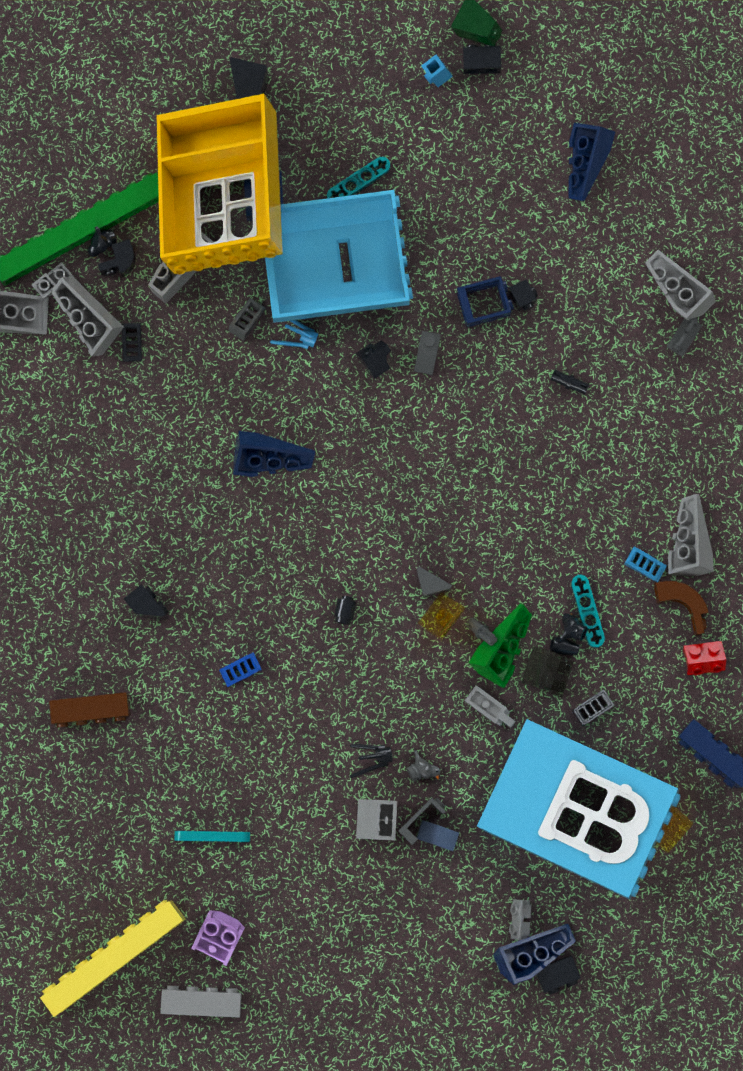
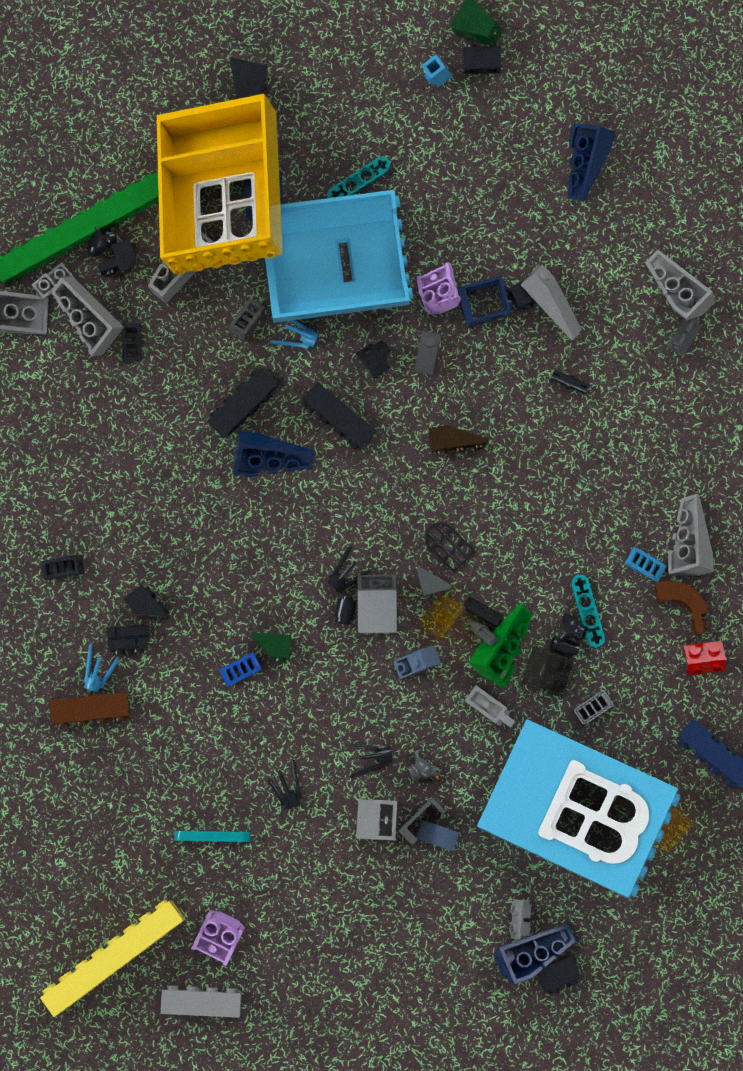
(78, 562): none -> black slope
(92, 681): none -> dark azure plant
(127, 638): none -> black brick
(244, 401): none -> black wedge
(275, 645): none -> dark green slope
(290, 798): none -> black plant
(338, 581): none -> black plant
(339, 416): none -> black brick
(377, 604): none -> slope
(417, 662): none -> sand blue slope
(438, 290): none -> lavender slope
(449, 438): none -> dark brown slope
(456, 546): none -> black window
(482, 611): none -> black slope
(548, 294): none -> light grey wedge

